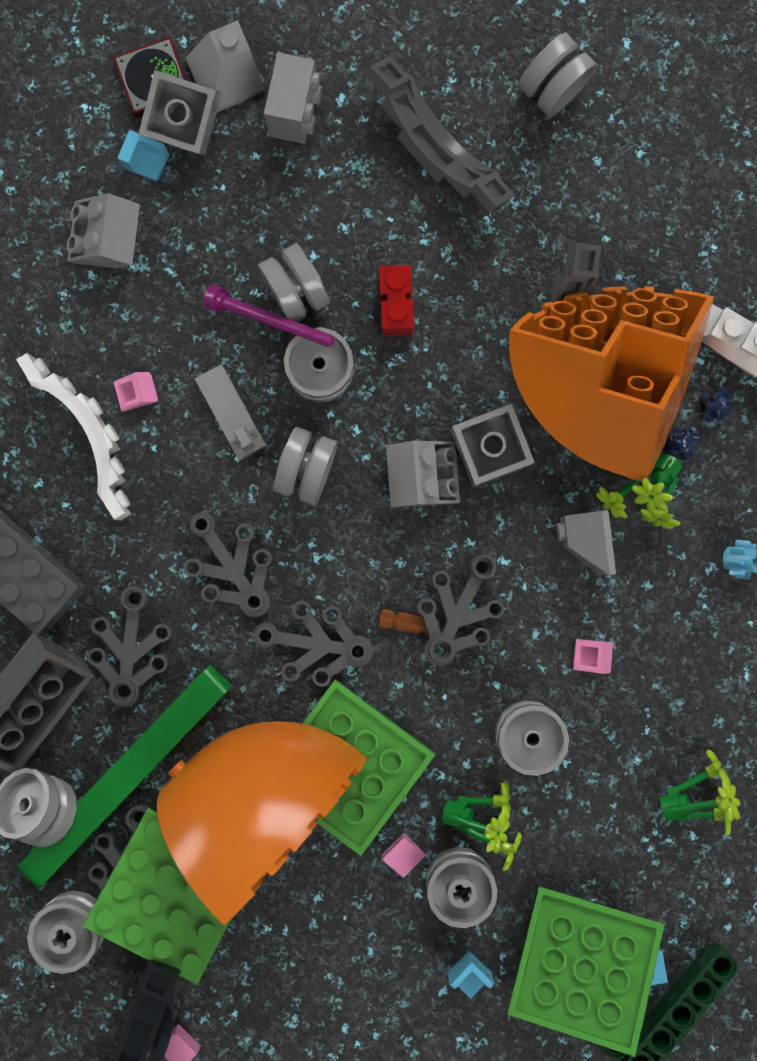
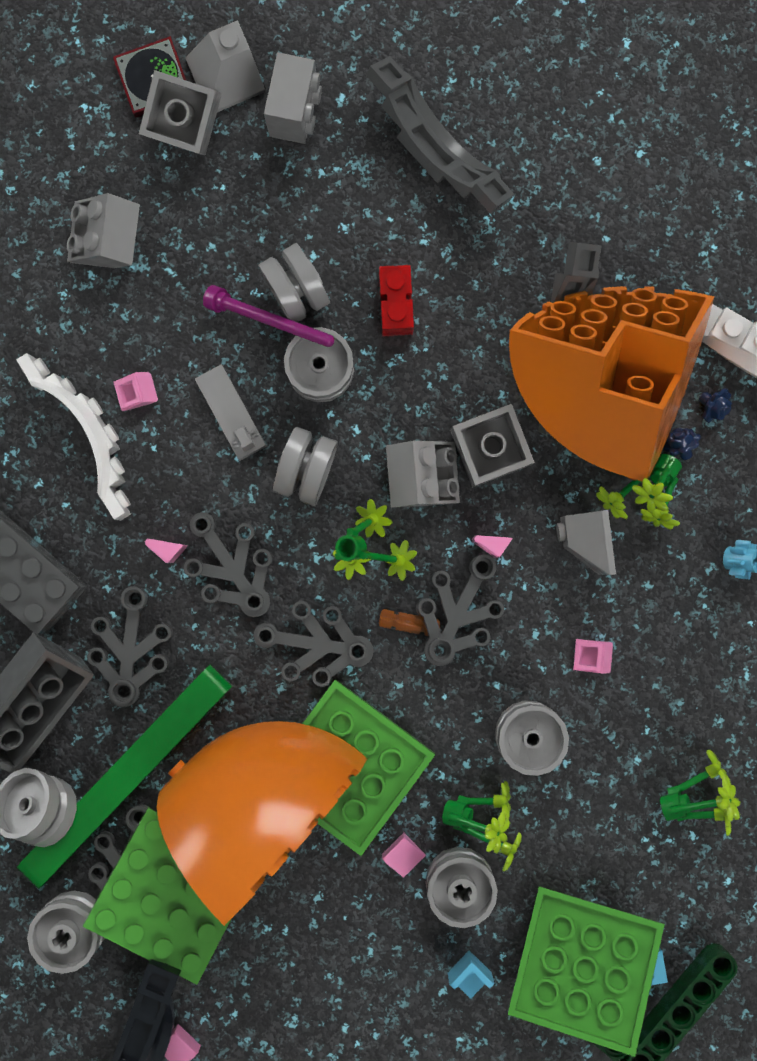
(143, 156): medium azure panel -> none
(165, 550): none -> bright pink slope
(353, 548): none -> lime plant
(492, 545): none -> bright pink slope
(557, 74): light grey wheel -> none

